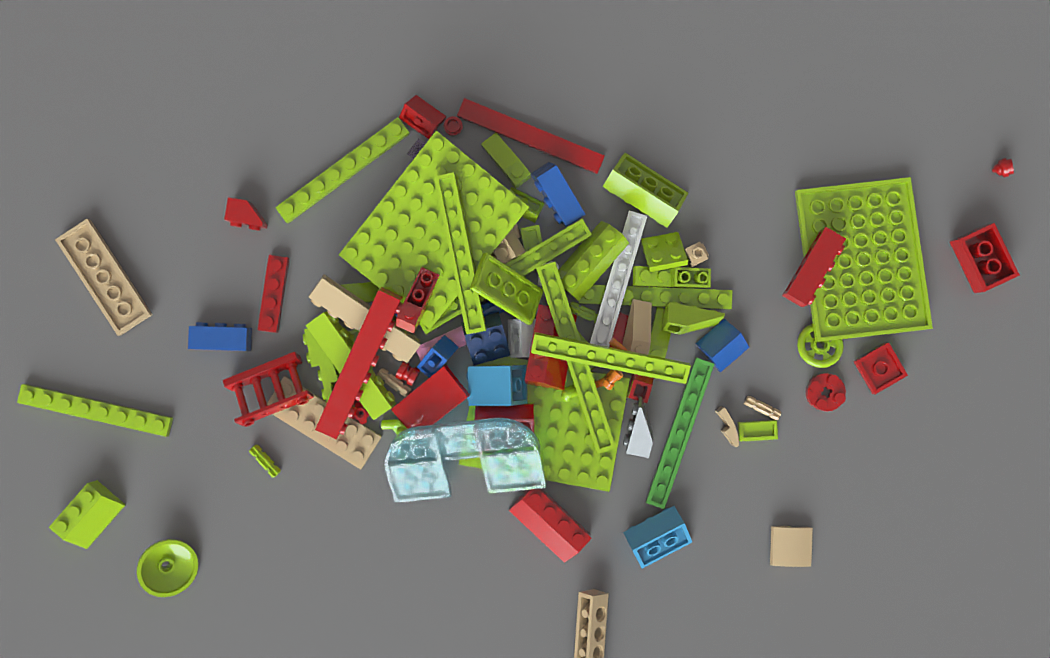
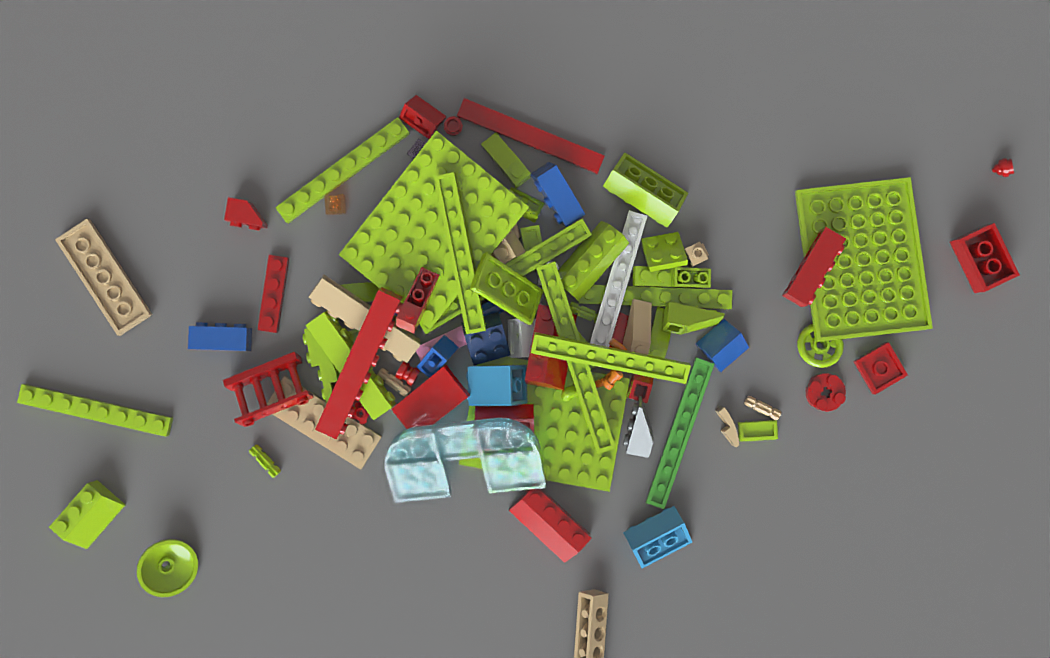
(335, 204): none -> clear orange tile
(394, 424): lime arm -> none
(791, 546): tan slope -> none

